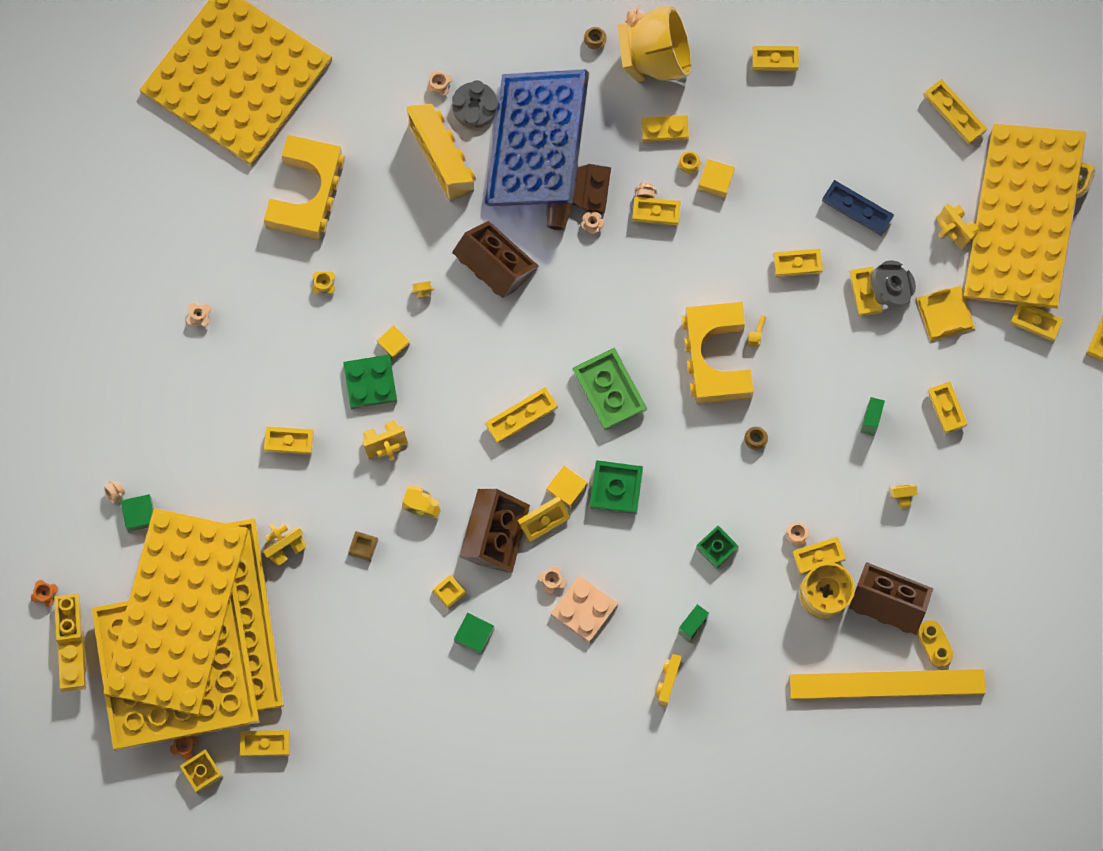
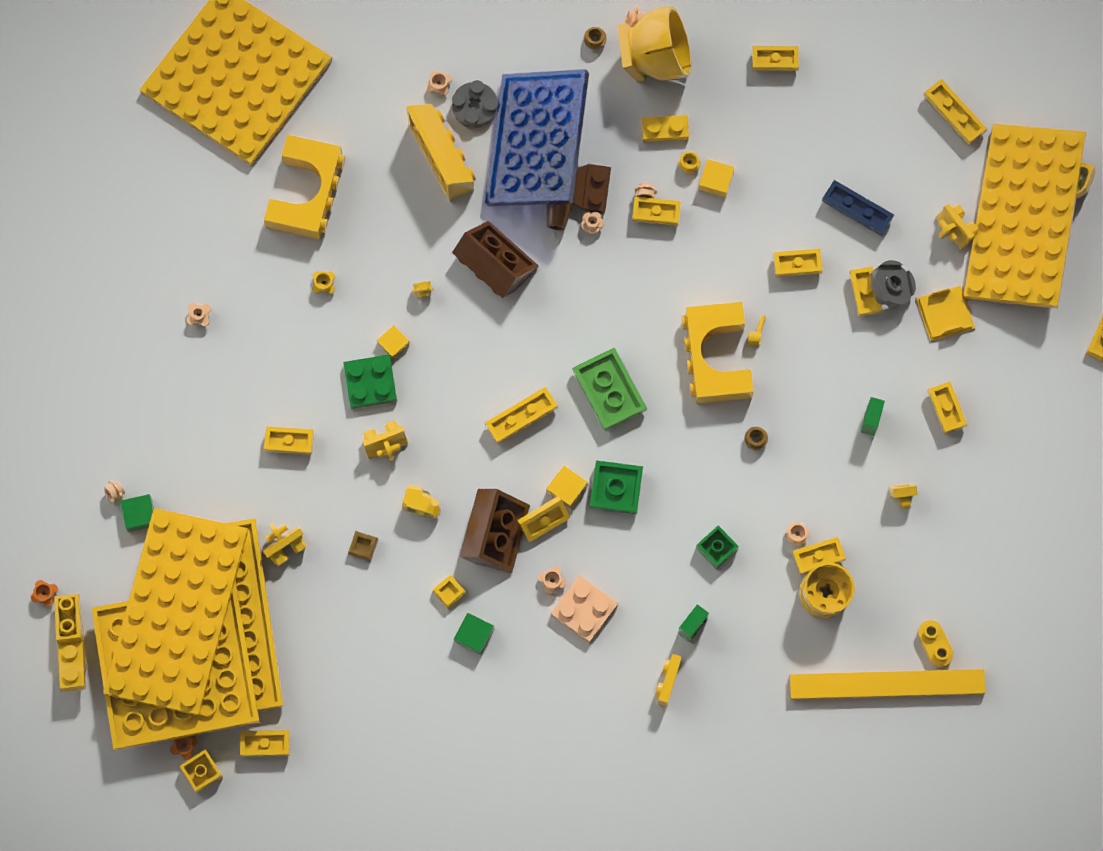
(891, 598): reddish brown slope -> none
(1037, 321): yellow plate -> none

